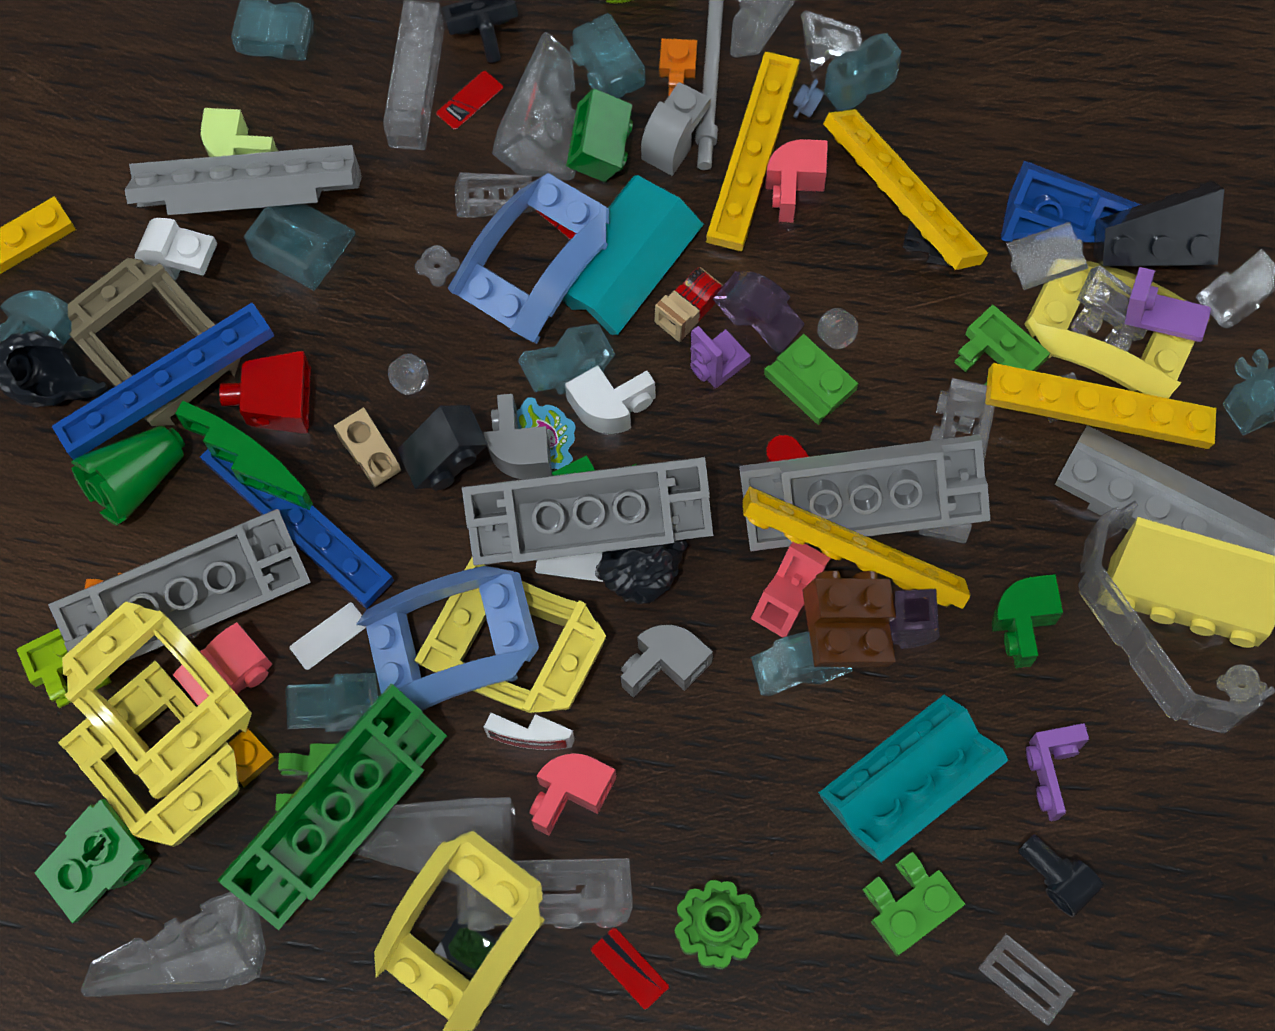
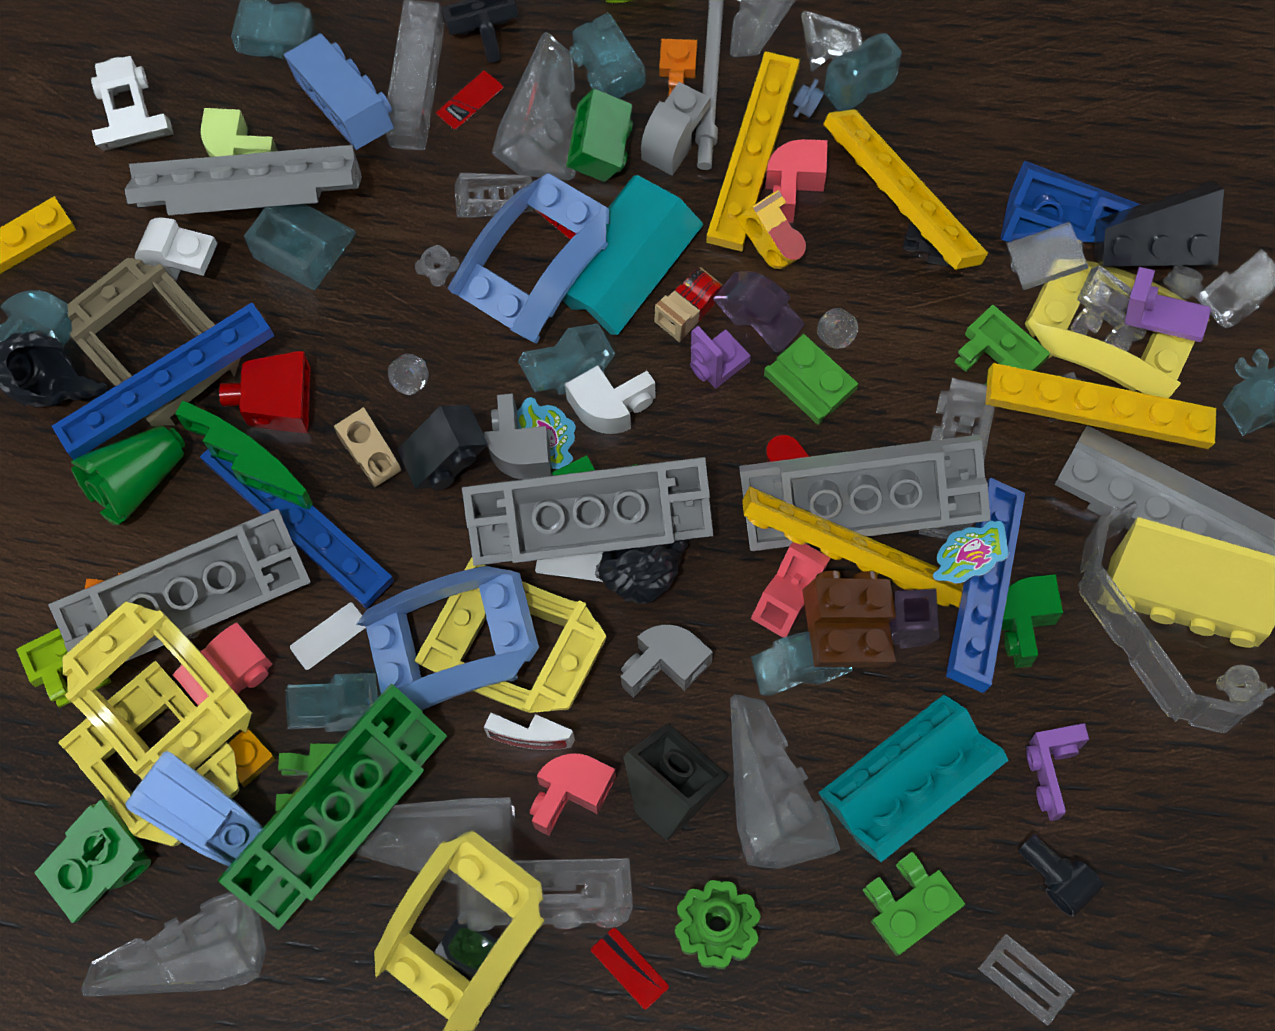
(130, 123): none -> white tile
(193, 810): none -> light blue piece
(340, 90): none -> medium blue brick
(670, 780): none -> pearl dark grey slope
(772, 232): none -> yellow leg
(773, 808): none -> clear wedge
(971, 552): none -> sticker
(984, 599): none -> blue plate
(1184, 281): none -> clear plate

